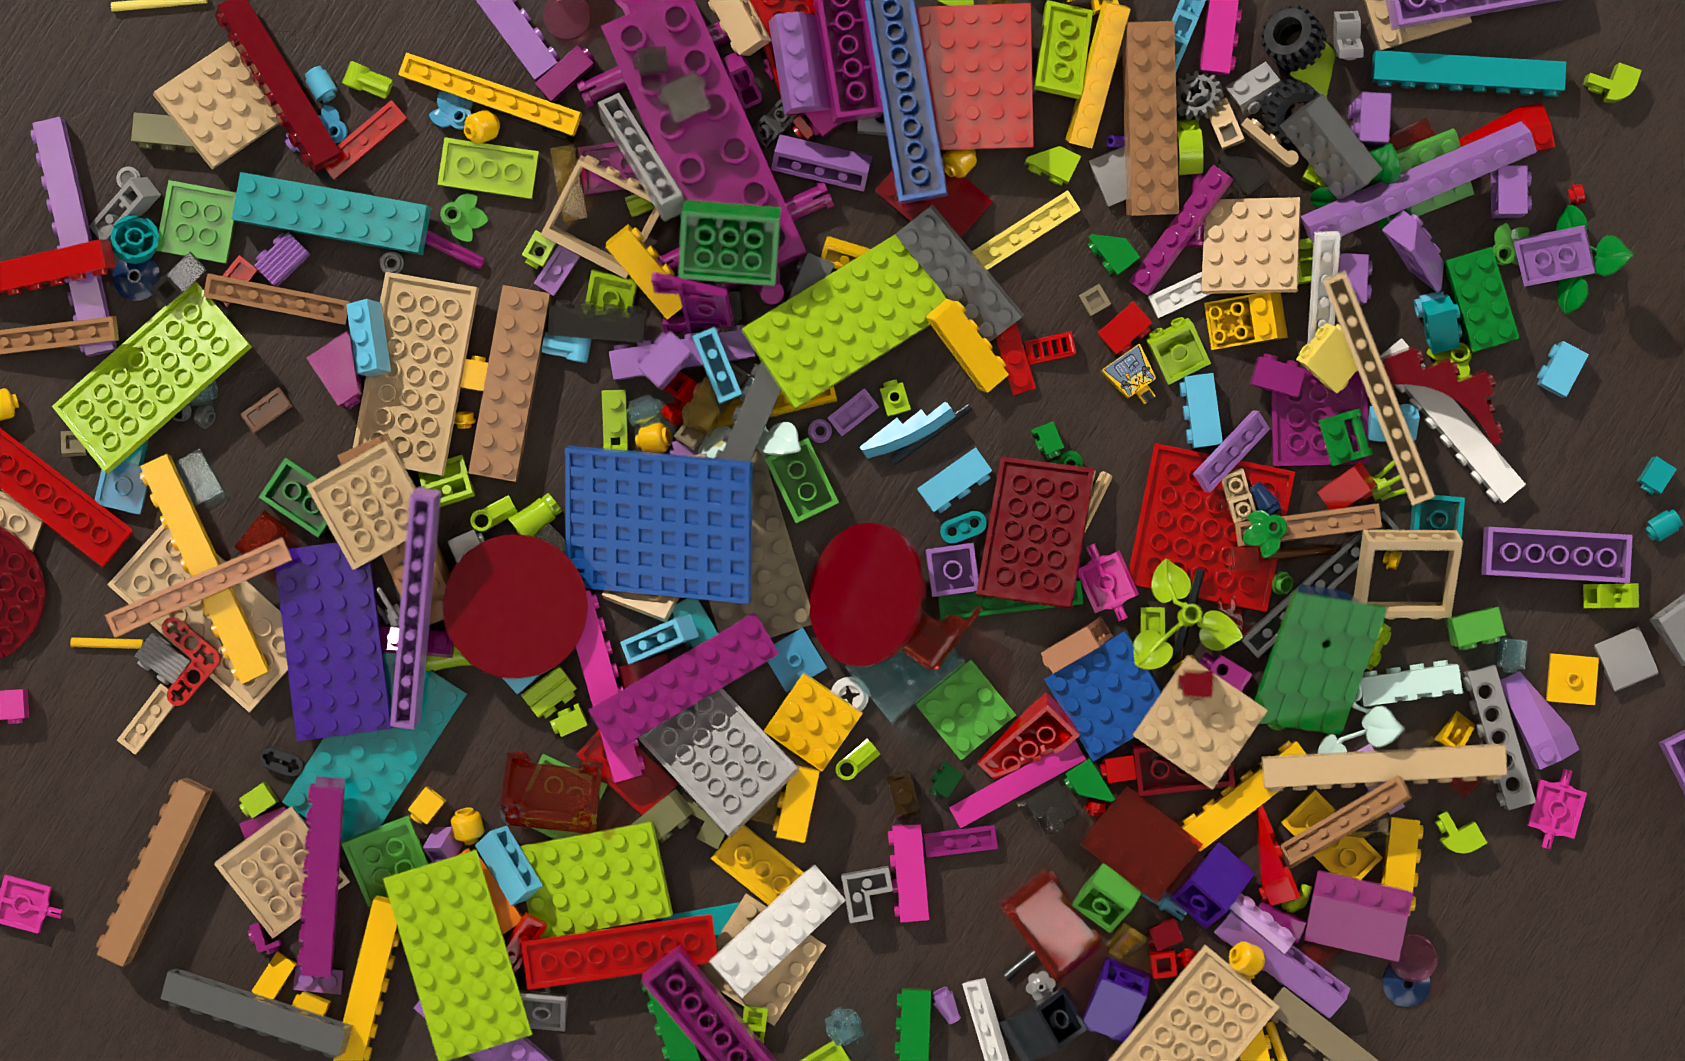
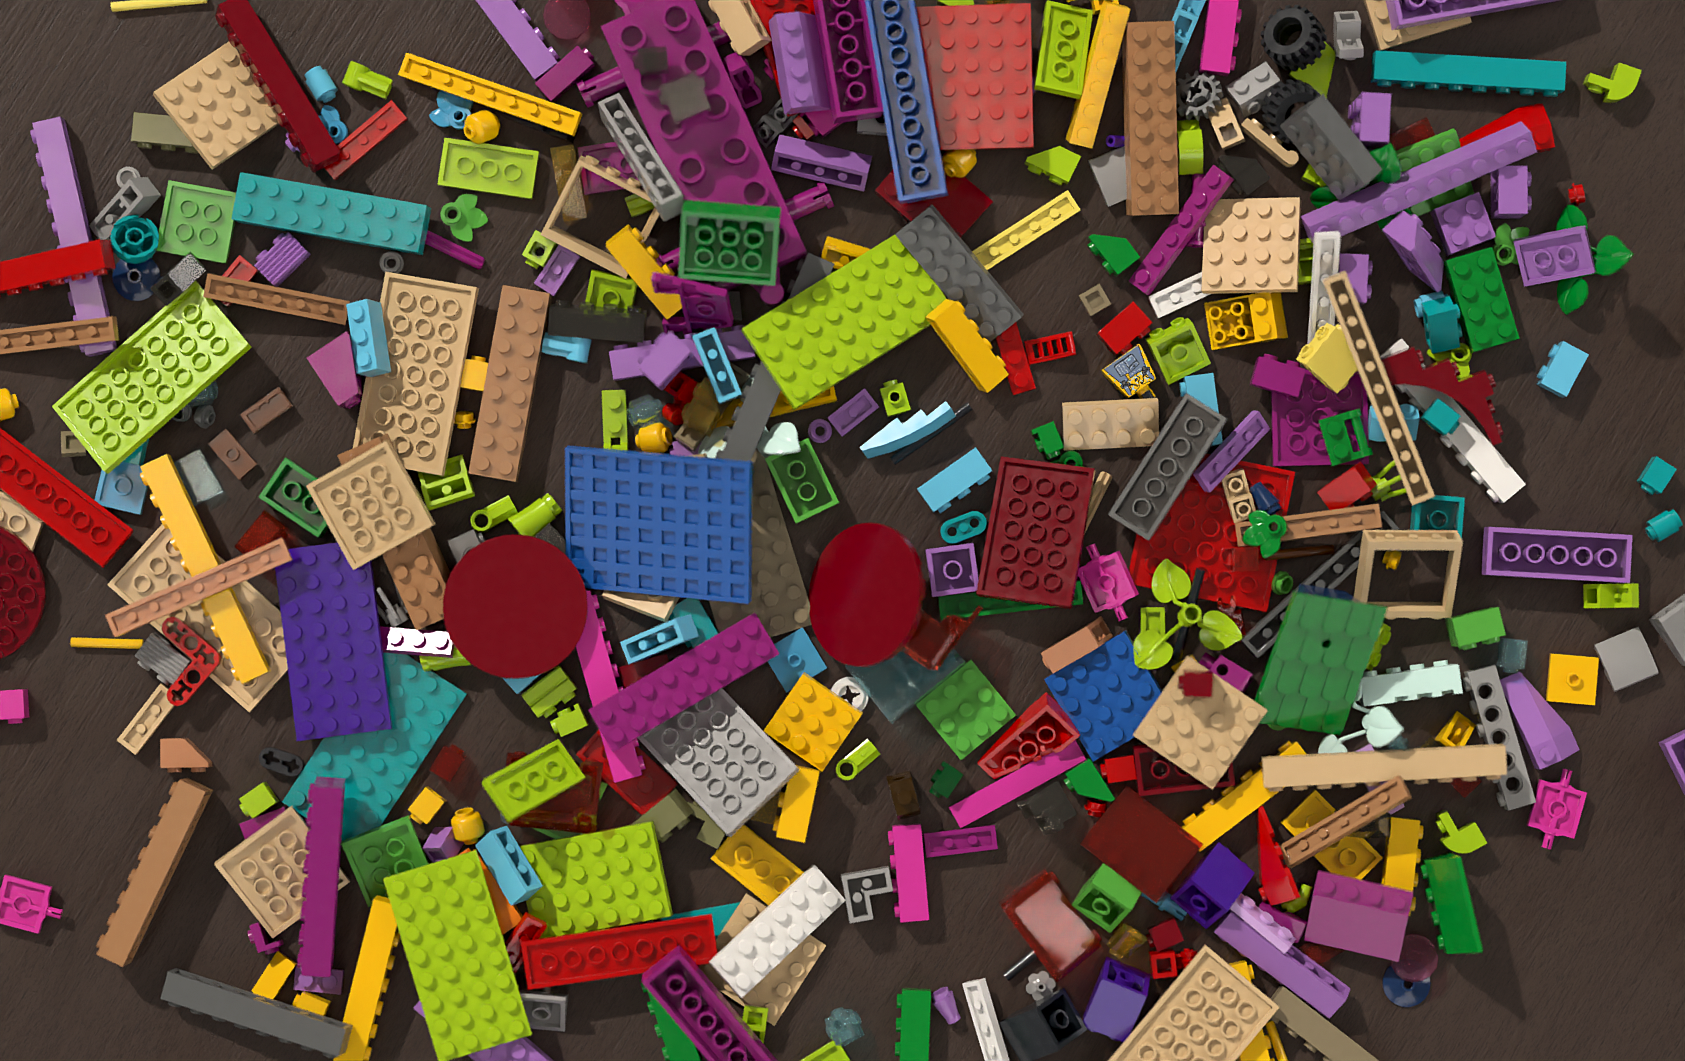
(182, 753): none -> nougat slope
(232, 454): none -> reddish brown plate
(415, 608): medium lavender brick -> none
(448, 762): none -> clear red brick
(533, 780): none -> lime plate
(1110, 424): none -> tan plate
(1168, 467): none -> dark grey brick
(1246, 958): yellow head -> none
(1398, 743): none -> clear light blue plate
(1441, 417): none -> teal brick
(1451, 904): none -> green slope
(1463, 224): none -> medium lavender brick

